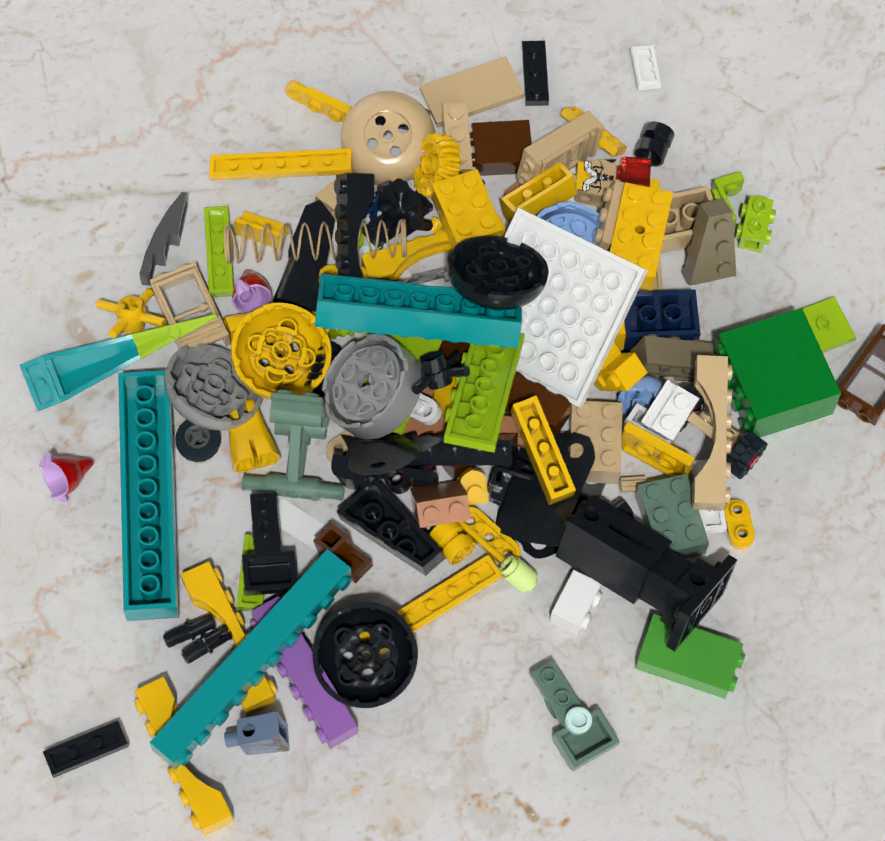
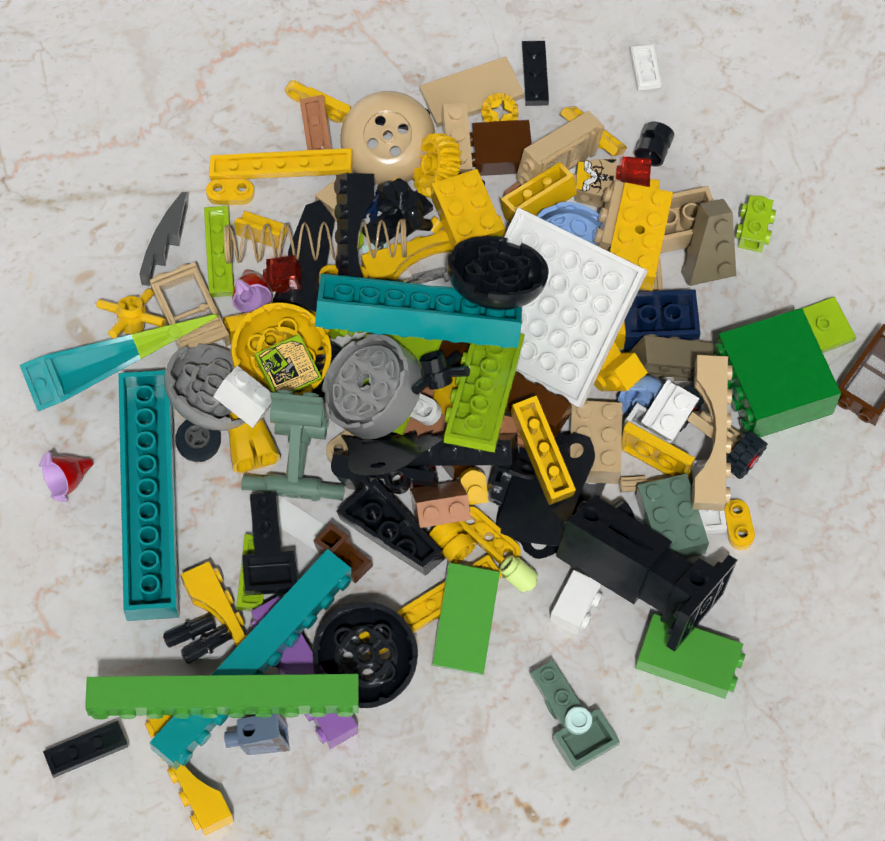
(222, 696): none -> bright green brick
(230, 194): none -> yellow plate
(244, 396): none -> white brick
(283, 274): none -> clear red brick
(288, 366): none -> tile
(316, 123): none -> nougat plate
(465, 618): none -> bright green tile
(494, 101): none -> yellow gear
(727, 186): lime bracket -> none

